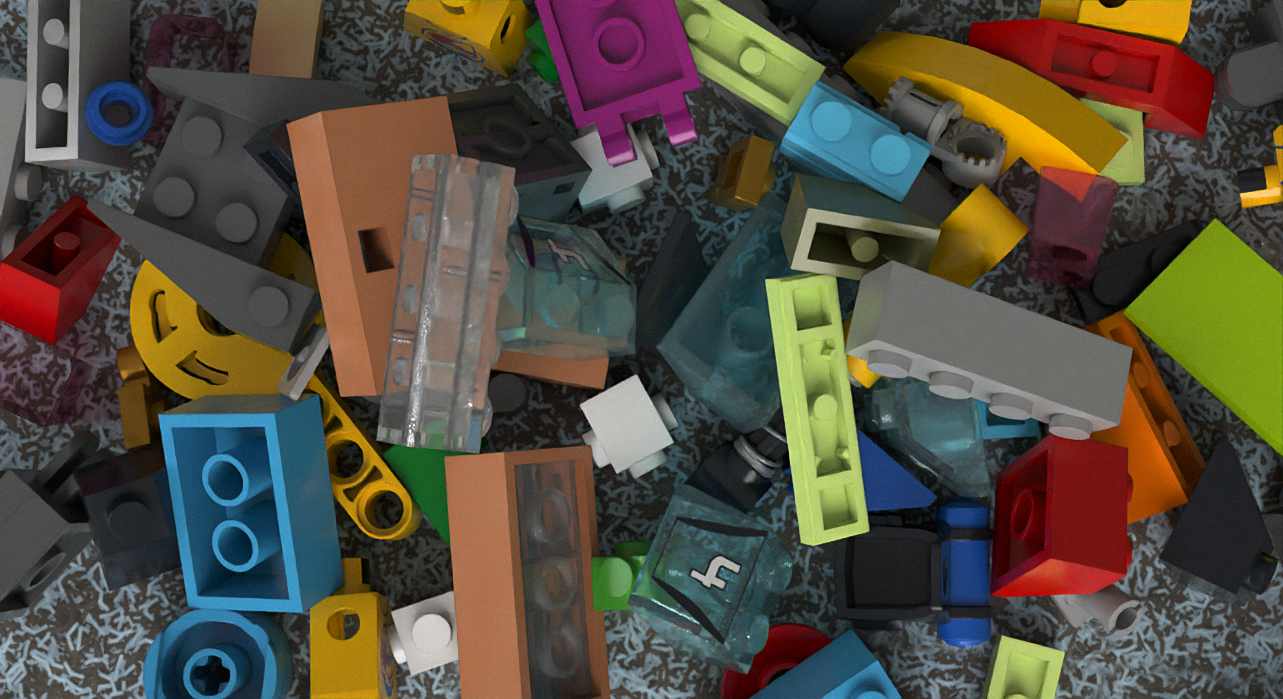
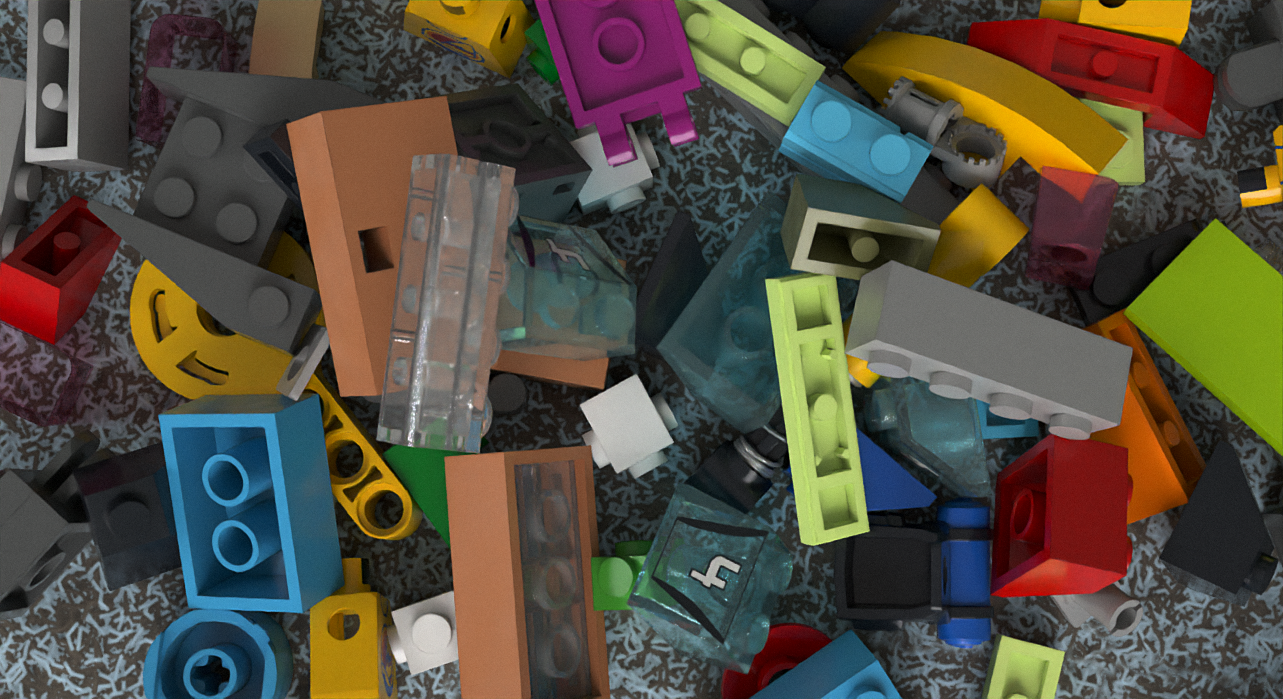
(119, 93): blue plate -> none
(139, 401): pearl gold plate -> none
(743, 174): pearl gold plate -> none

